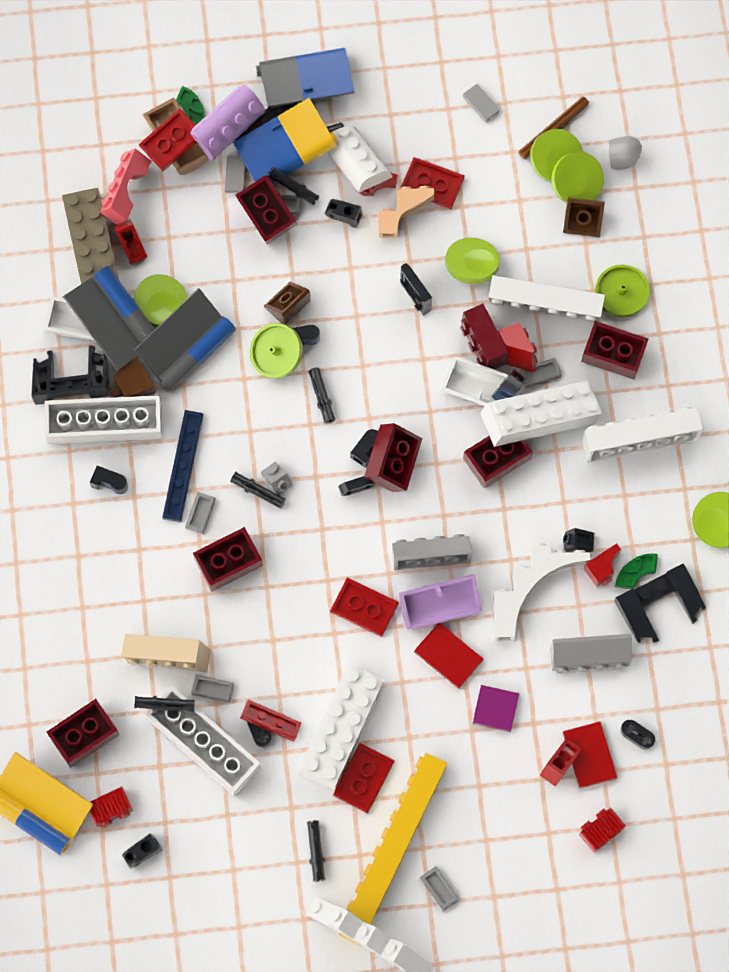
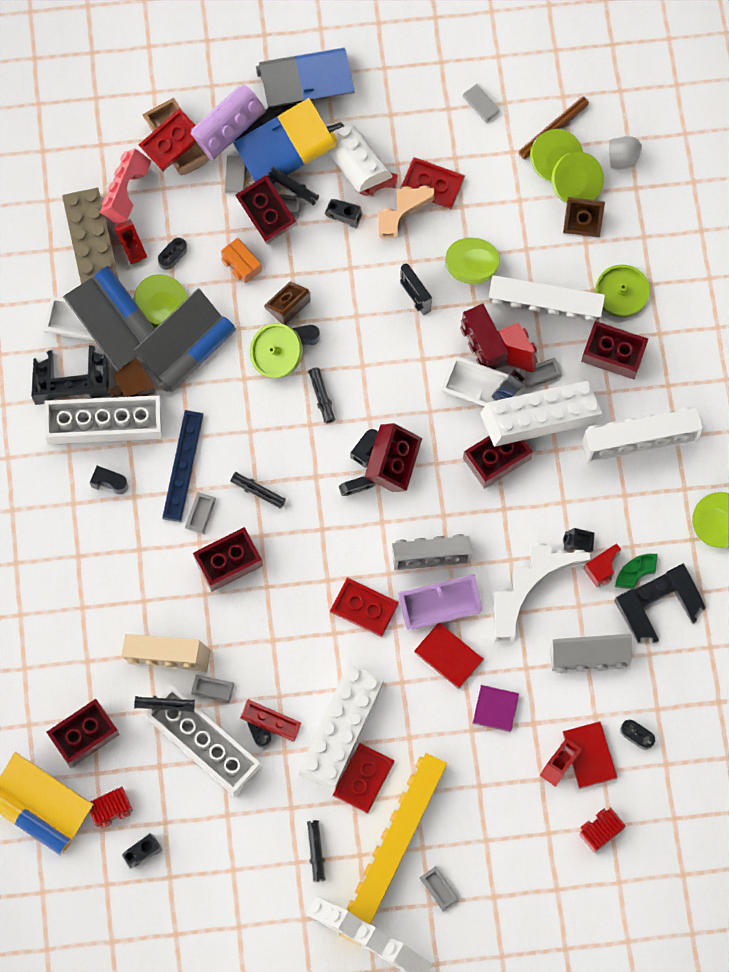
(175, 256): none -> black beam
(191, 105): green tile -> none
(240, 260): none -> orange brick
(277, 478): light grey bracket -> none

